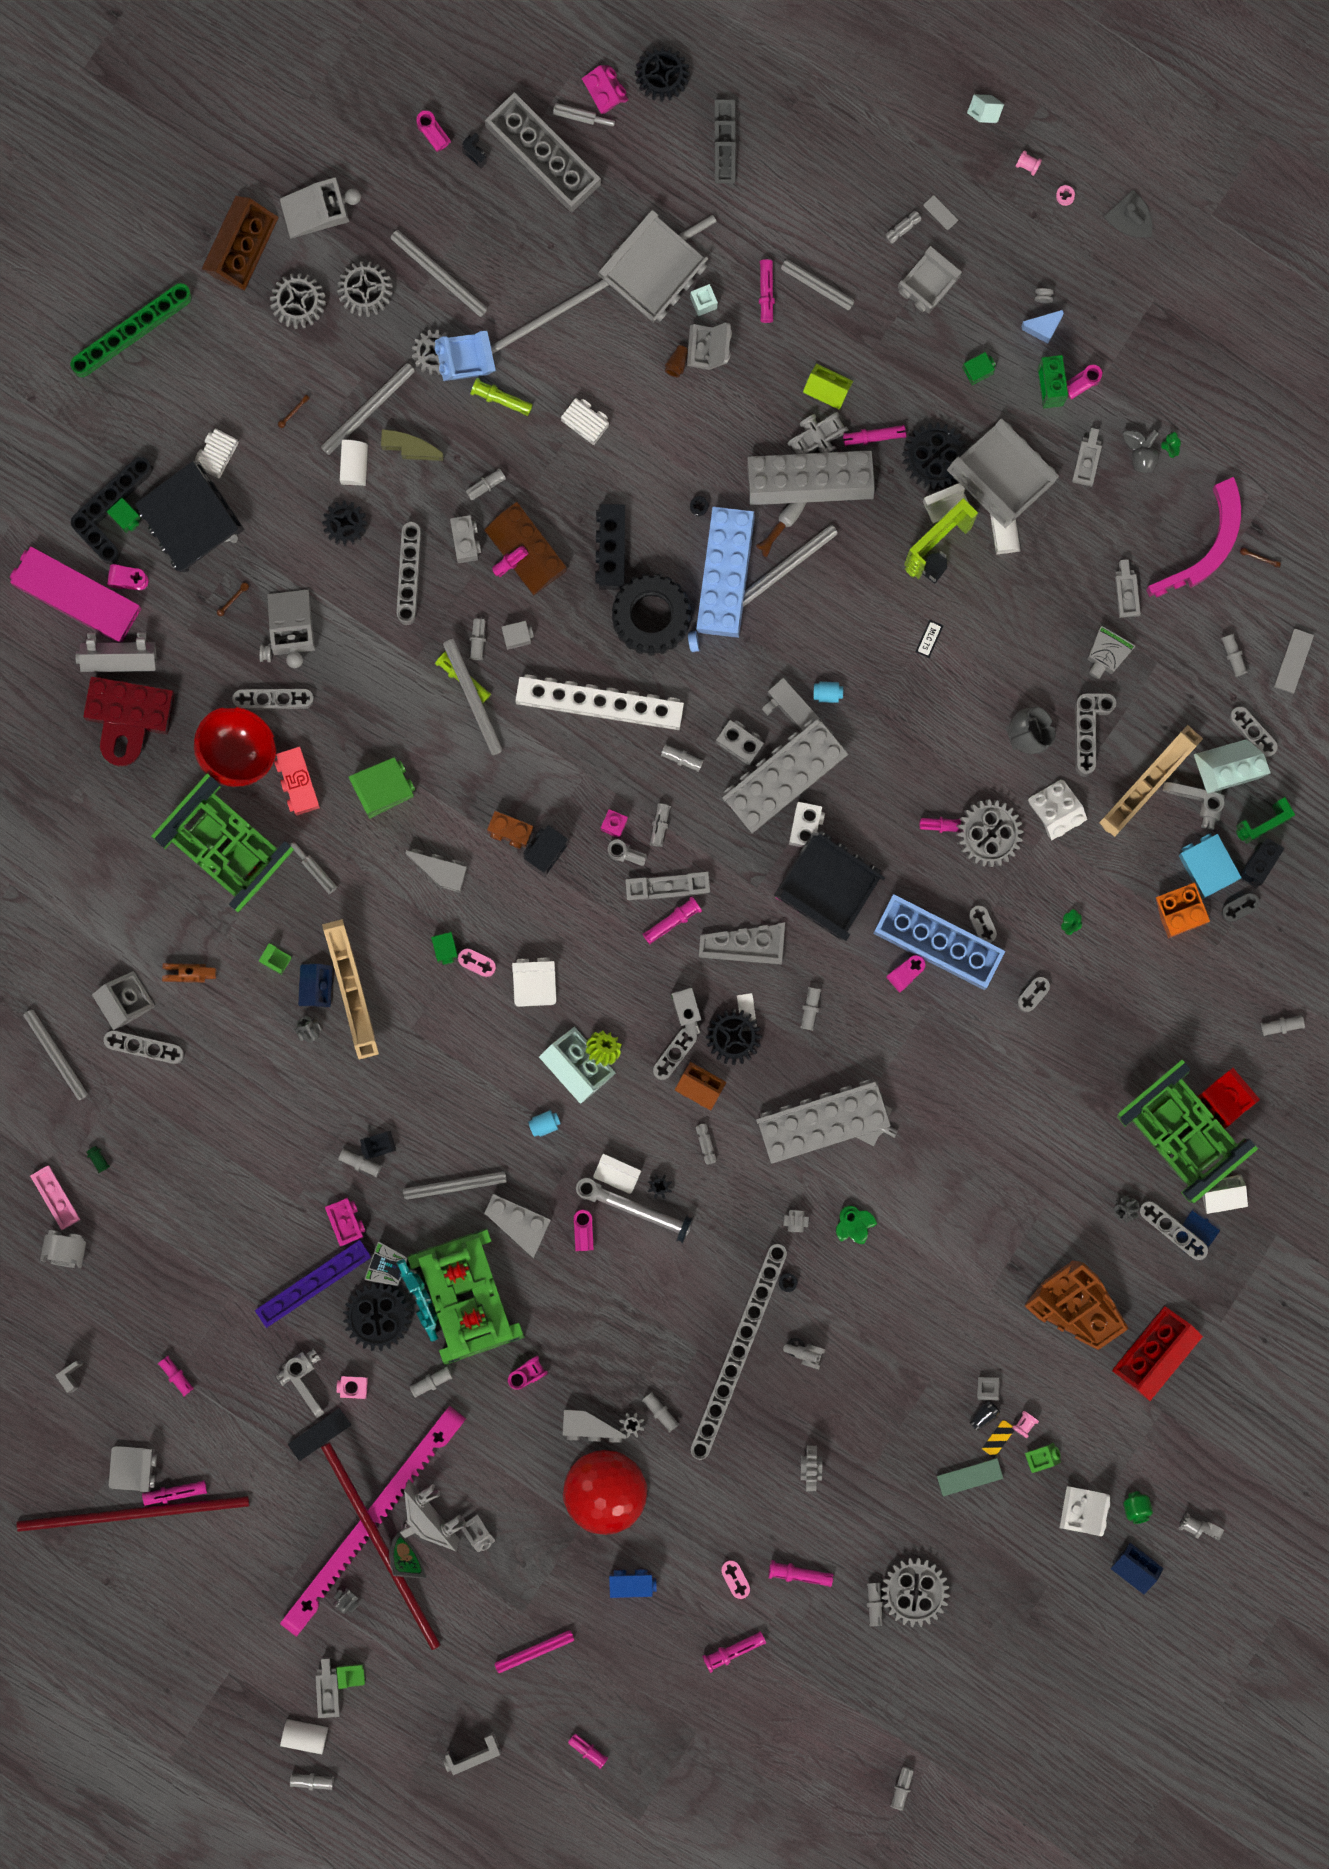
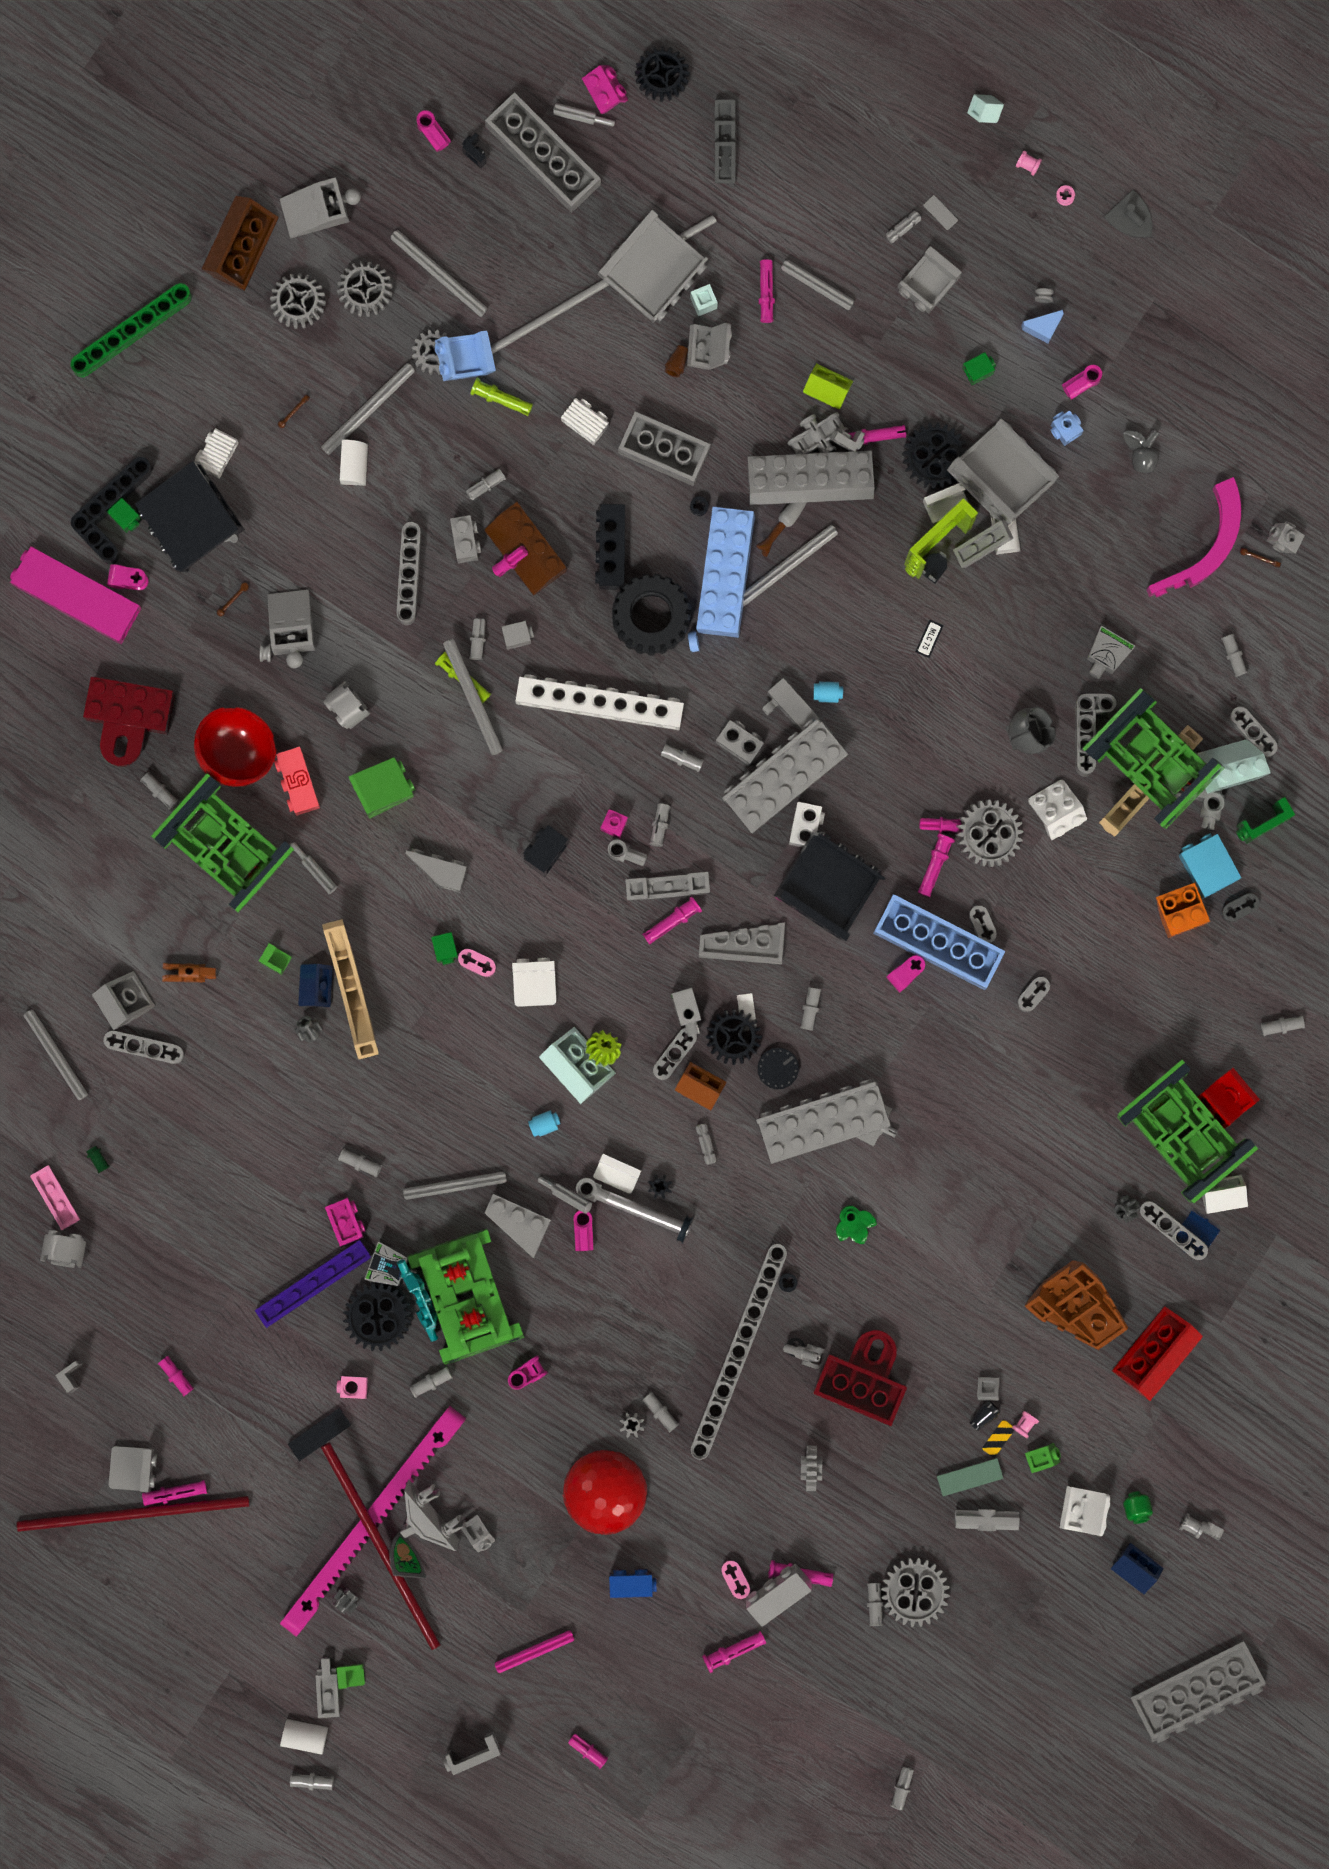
(117, 656): light grey brick -> none
(159, 790): none -> light grey pin
(273, 695): light grey beam -> none
(306, 1362): light grey piece -> none
(342, 531): black gear -> none
(346, 705): none -> light grey brick
(377, 1145): black bracket -> none
(410, 446): olive slope -> none
(510, 829): dark orange brick -> none
(567, 1195): none -> light grey axle
(582, 1423): light grey slope -> none
(664, 448): none -> light grey brick
(778, 1068): none -> black tile
(778, 1594): none -> light grey brick
(796, 1221): light grey gear -> none
(845, 441): none -> light grey bracket
(863, 1383): none -> dark red brick
(938, 855): none -> dark pink pin
(983, 544): none -> light grey plate
(987, 1520): none -> light grey piece
(1052, 387): green window -> none
(1065, 434): none -> light blue brick
(1072, 922): green plant -> none
(1087, 459): light grey hinge -> none
(1127, 591): light grey hinge -> none
(1136, 758): none -> bright green container
(1171, 445): green plant -> none
(1198, 1692): none -> light grey bracket
(1261, 863): black panel -> none
(1285, 537): none -> light grey brick
(1293, 661): light grey tile -> none

